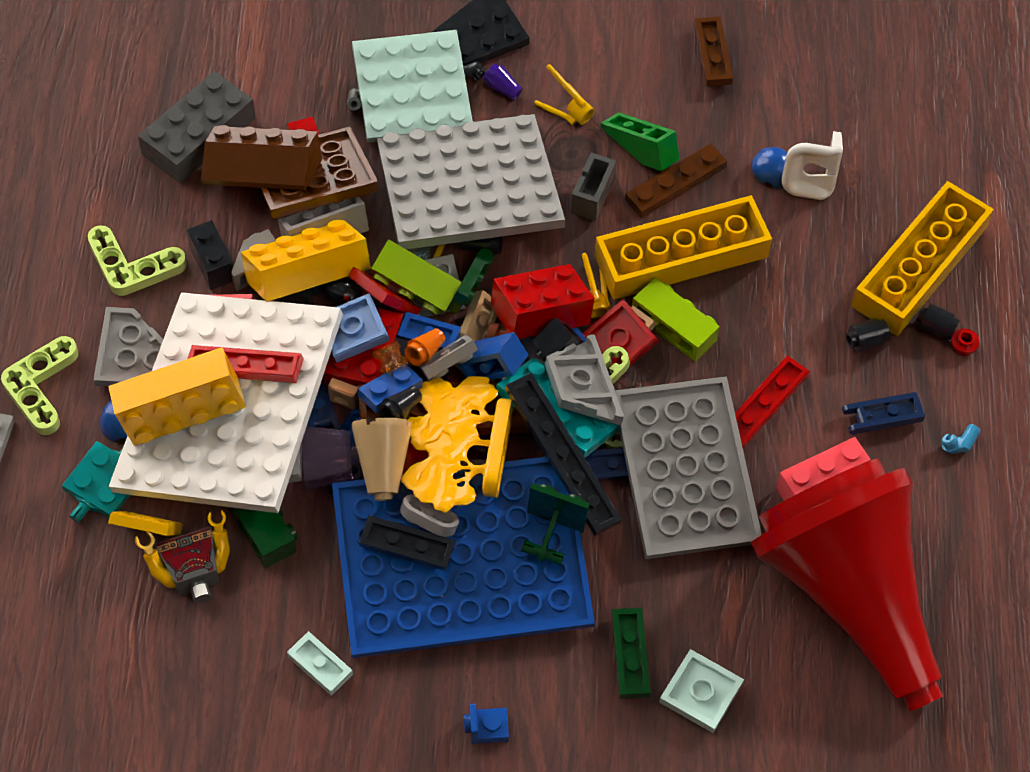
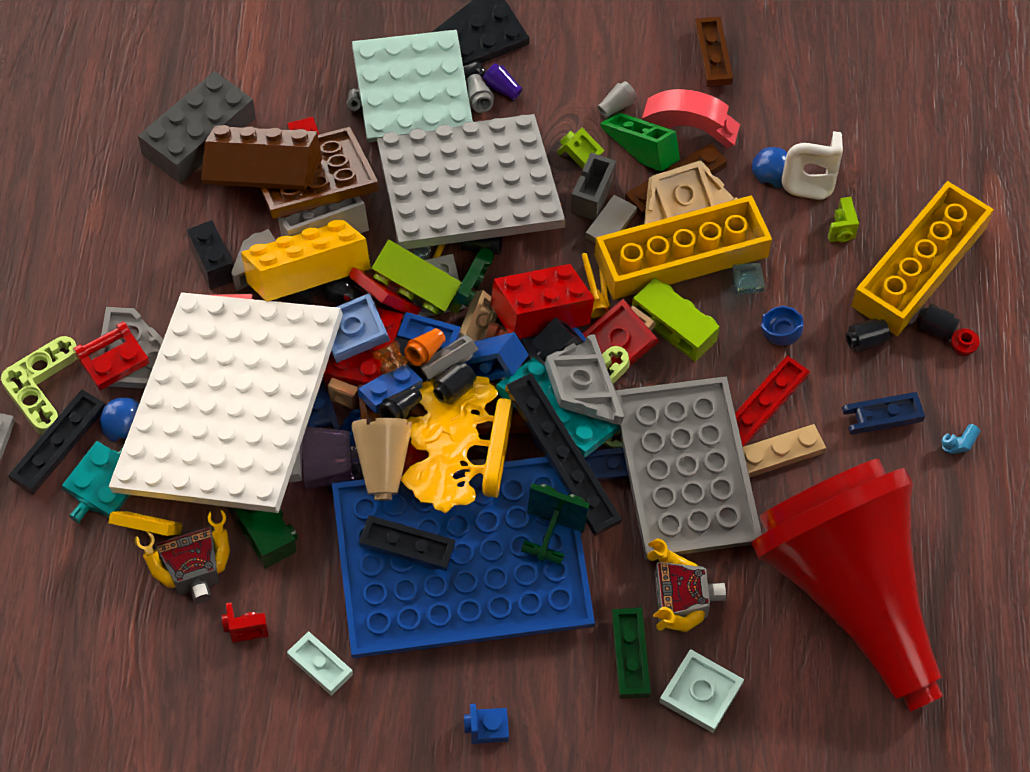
(57, 442): none -> black plate
(116, 362): none -> red plate
(131, 271): yellowish green beam -> none
(177, 396): yellow brick -> none
(243, 628): none -> red bracket
(259, 364): red tile -> none
(428, 517): light grey plate -> none
(454, 383): none -> black brick
(479, 95): none -> light grey cone
(578, 108): yellow plant -> none
(579, 146): none -> lime bracket
(612, 218): none -> light grey tile
(619, 98): none -> light grey cone
(681, 590): none -> torso
(683, 191): none -> tan wing
(692, 109): none -> coral arch
(748, 278): none -> clear light blue plate
(782, 325): none -> blue hair
(783, 450): none -> tan plate
(820, 468): coral brick -> none
(845, 222): none -> lime bracket

